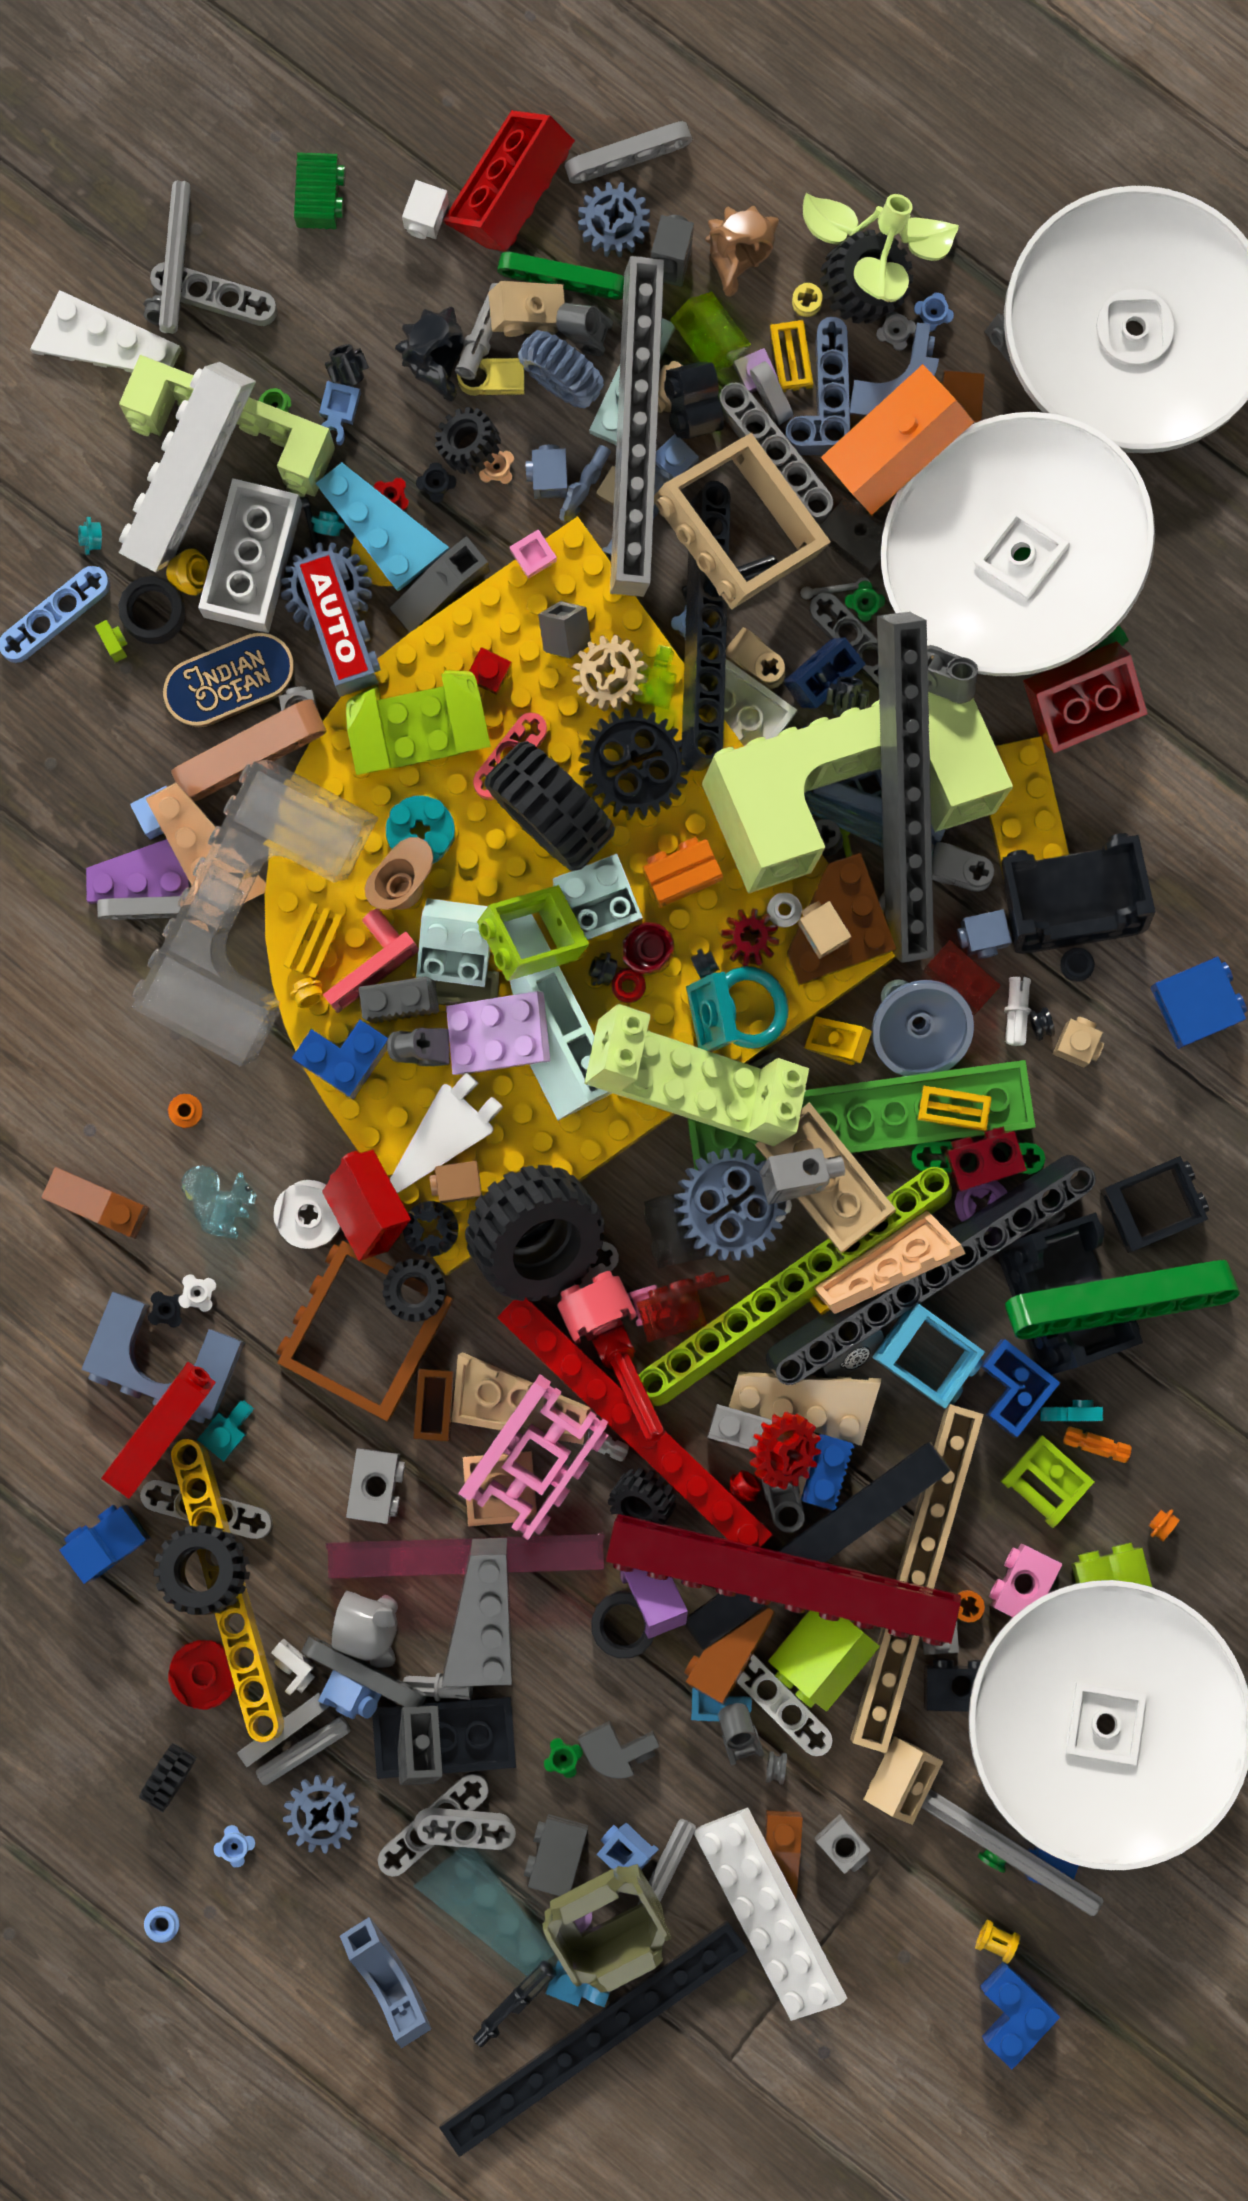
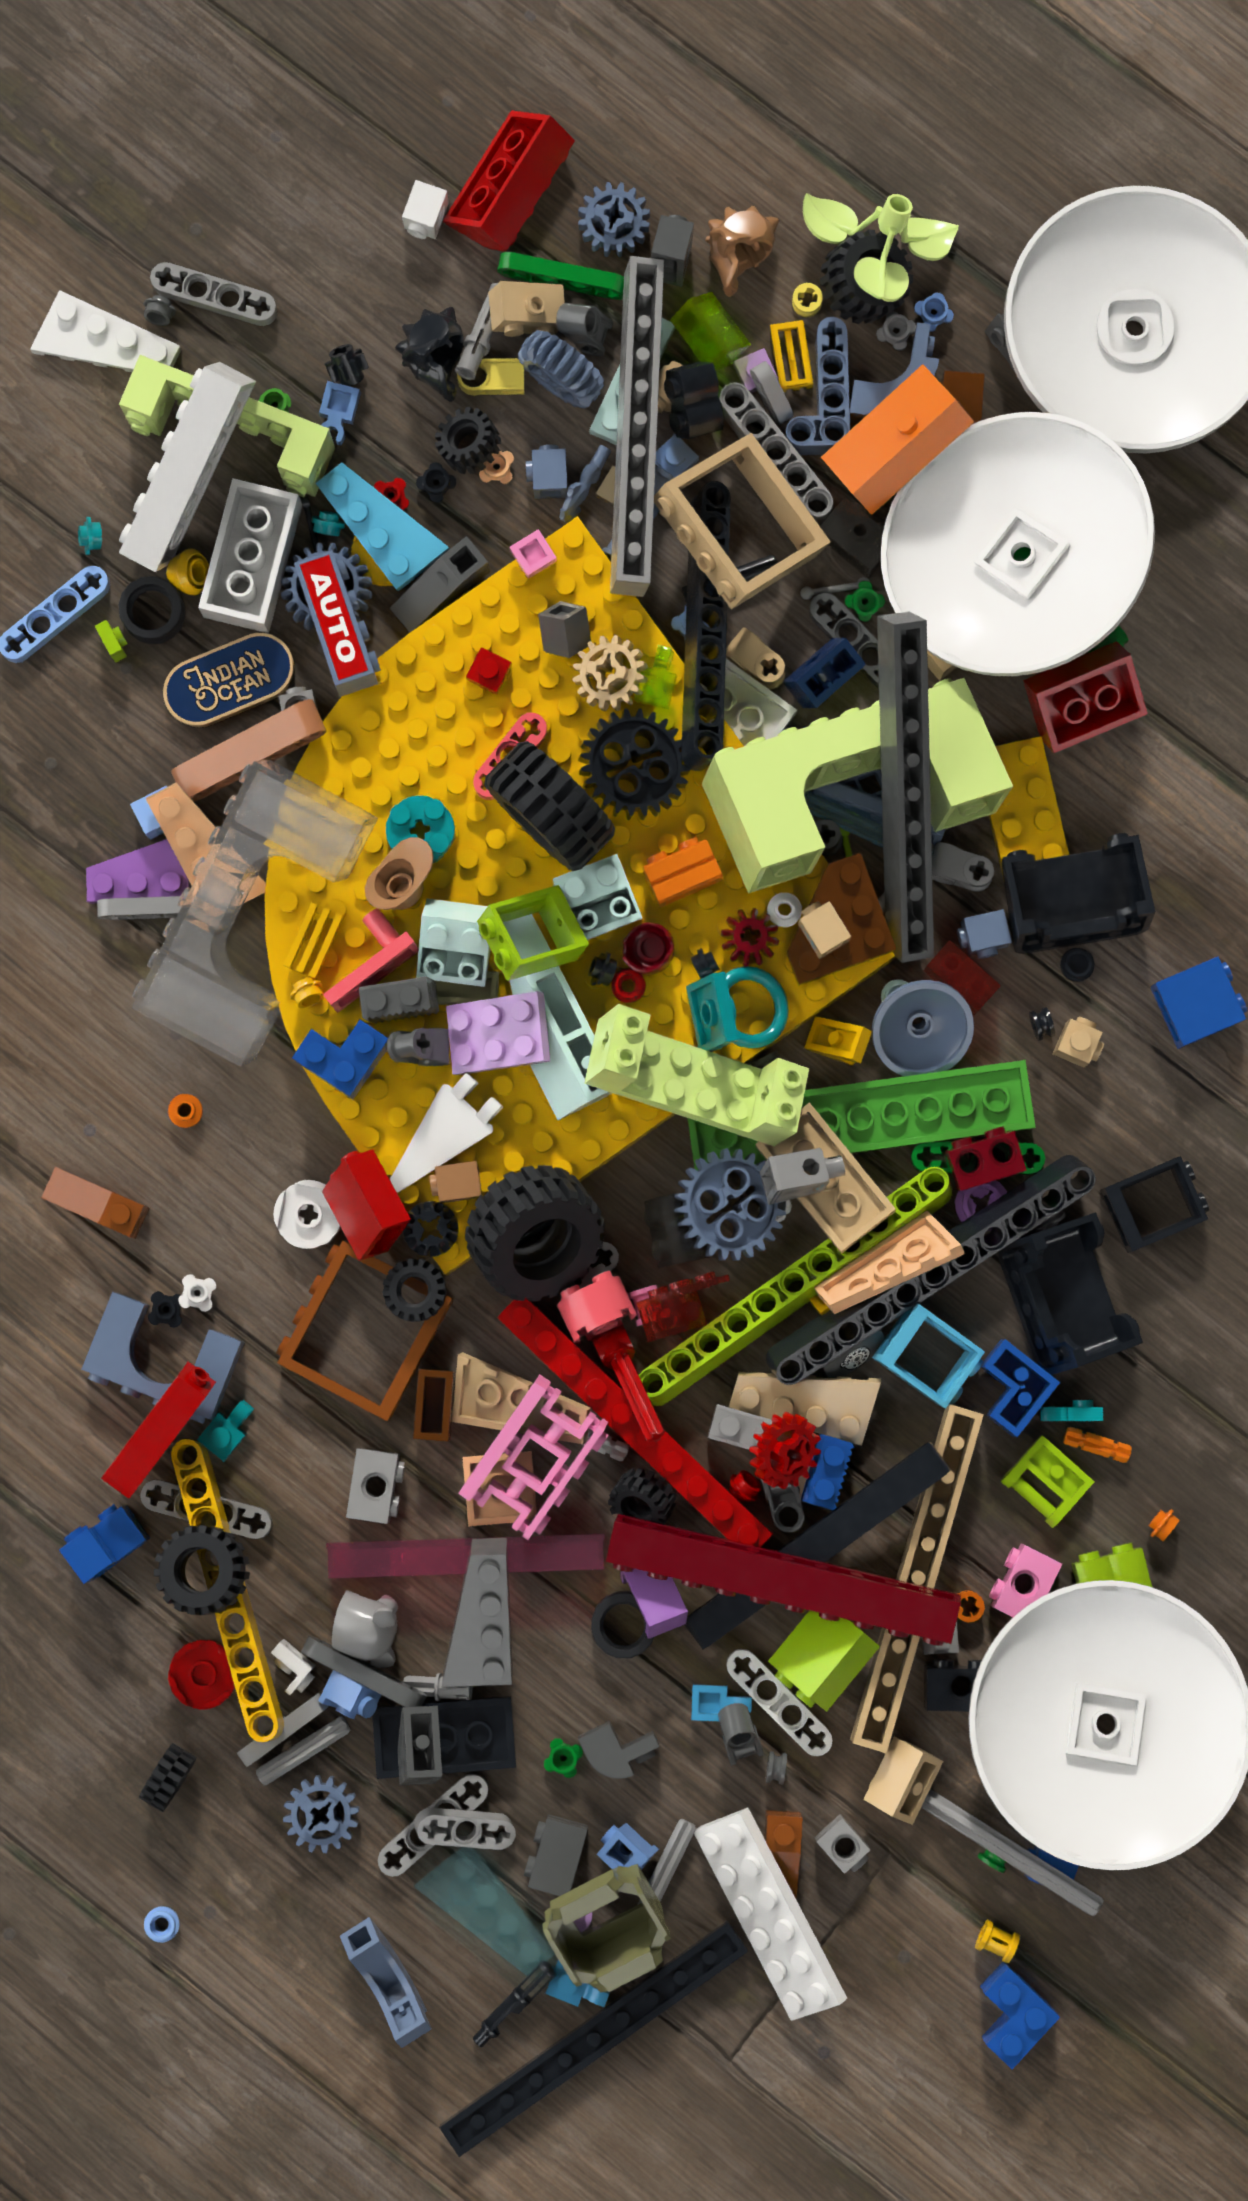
(174, 257): light grey axle -> none
(214, 1207): clear light blue animal -> none
(224, 1848): light blue plate -> none
(317, 190): green brick -> none
(416, 724): lime piece -> none
(628, 152): light grey beam -> none
(725, 1661): dark orange slope -> none
(847, 695): black gear -> none
(951, 675): dark grey piece -> none
(984, 1113): yellow tile -> none
(1017, 1011): white axle -> none
(1121, 1299): green beam -> none

